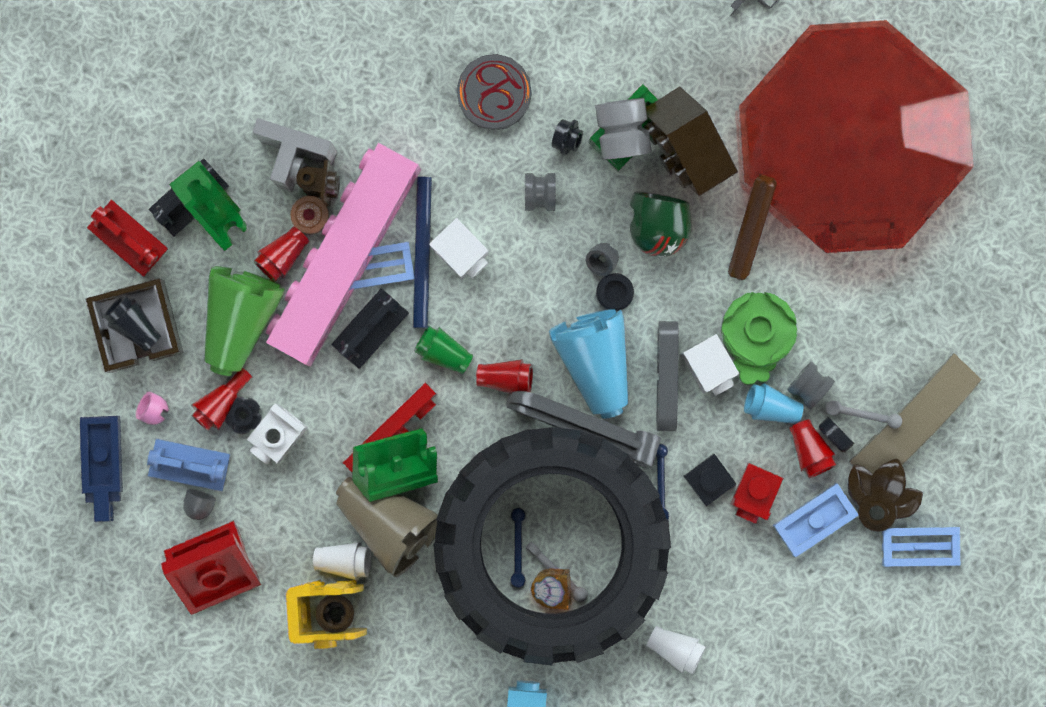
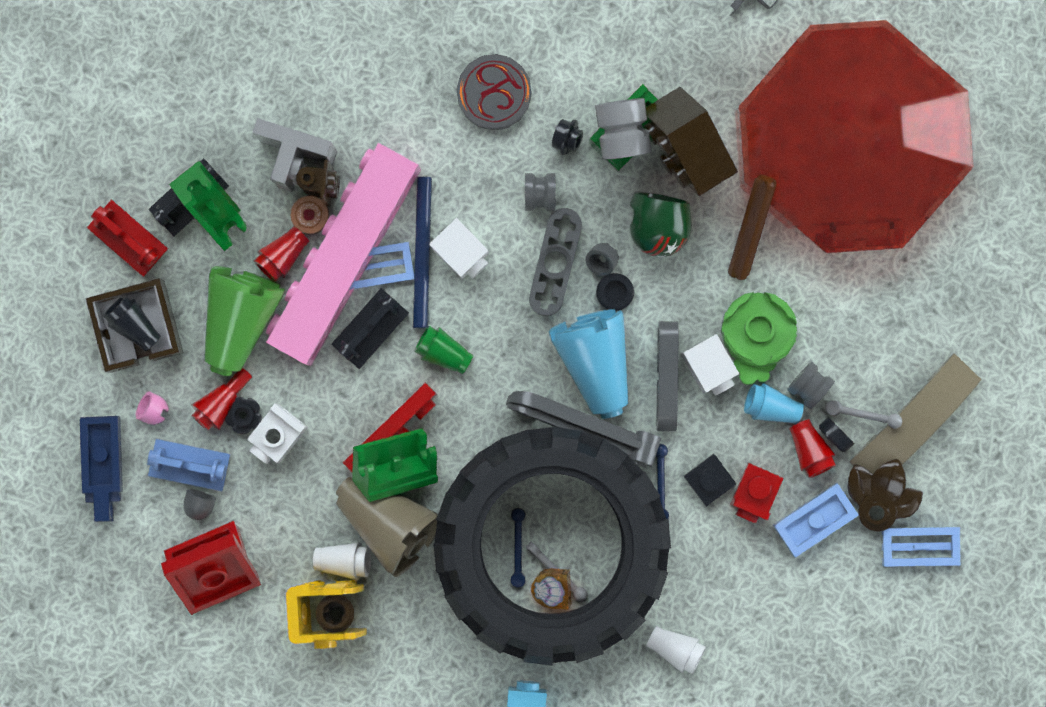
(506, 376): red cone -> none
(571, 237): none -> dark grey beam

